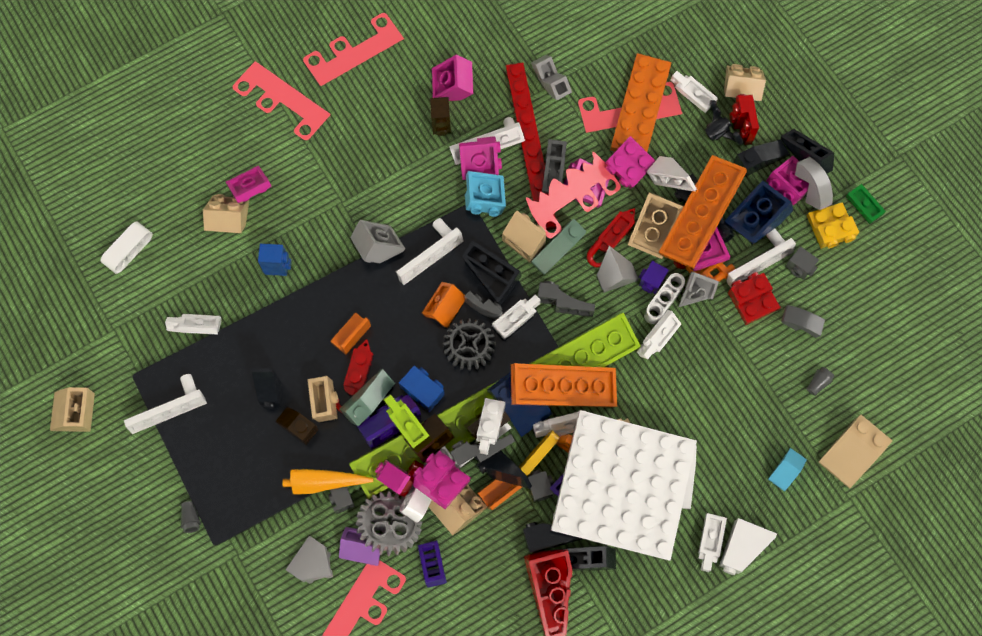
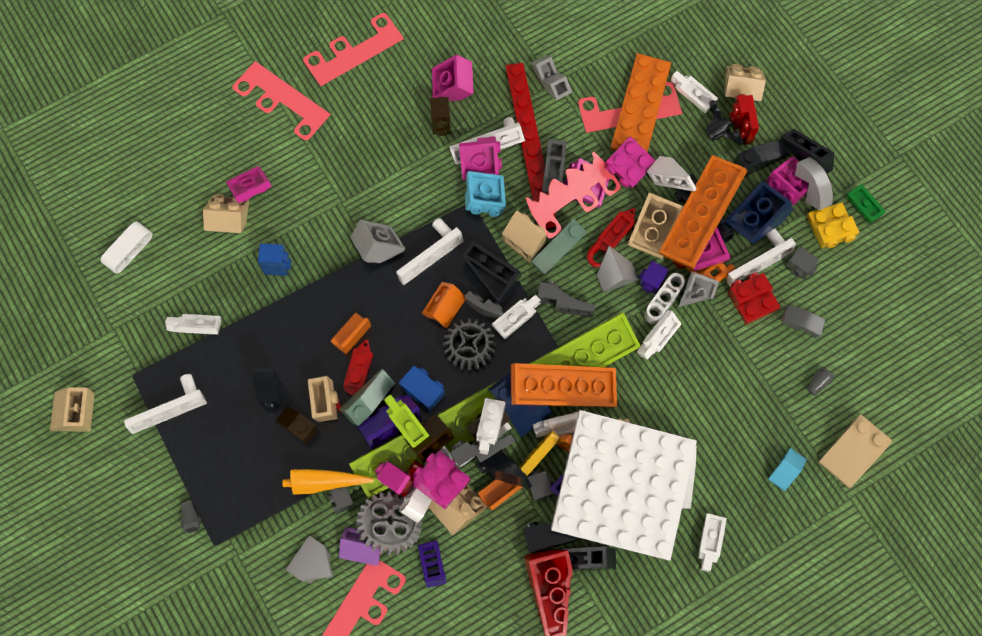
(744, 545): white slope -> none

